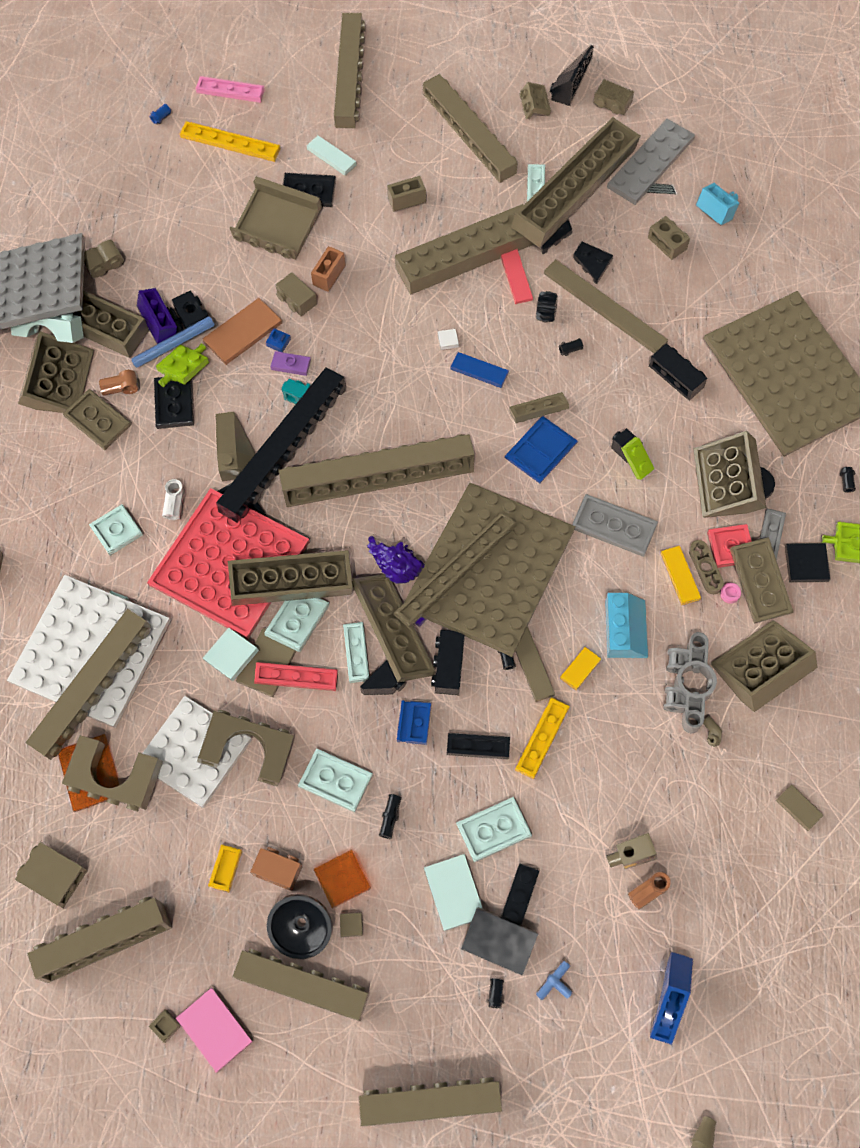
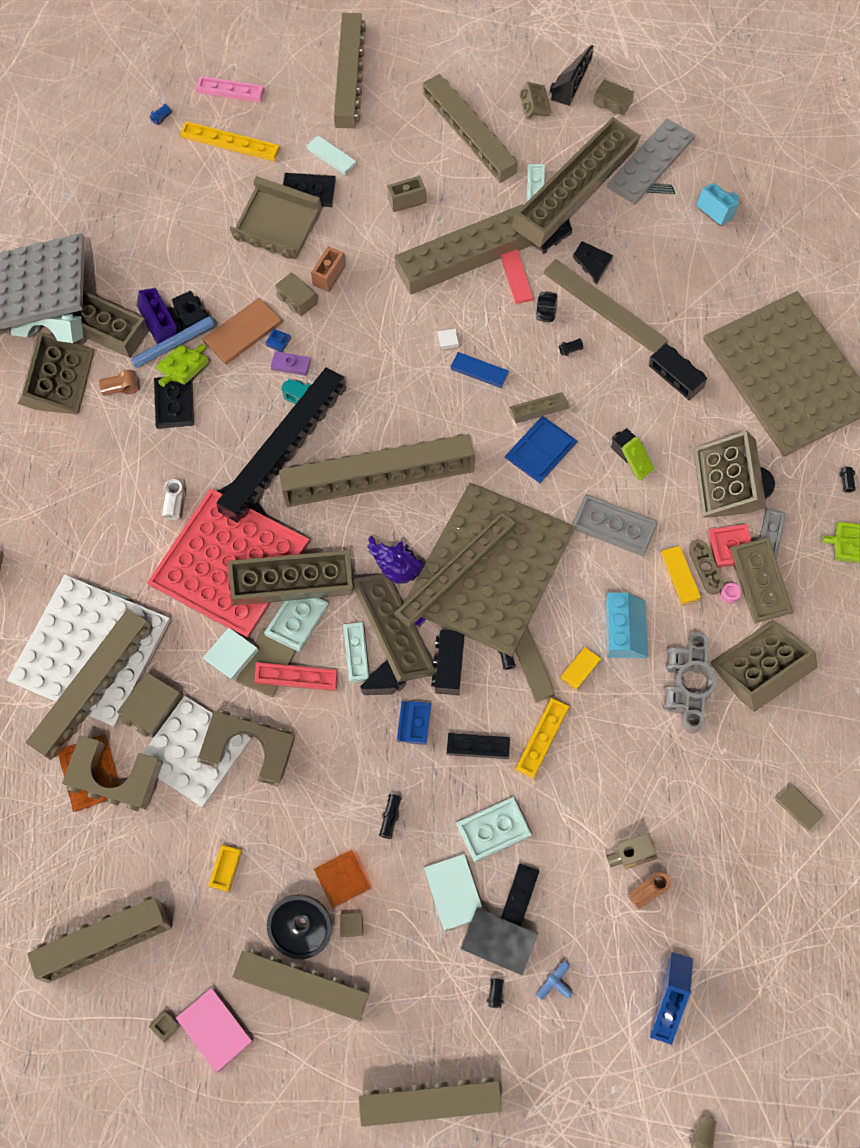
(51, 874): dark tan panel -> none
(97, 419): dark tan tile -> none
(102, 258): dark tan brick -> none
(116, 529): light aqua tile -> none
(149, 705): none -> dark tan brick
(232, 446): dark tan wedge -> none
(276, 868): nougat brick -> none
(335, 780): light aqua tile -> none
(668, 237): dark tan brick -> none
(715, 732): dark tan arm -> none
(807, 562): black tile -> none

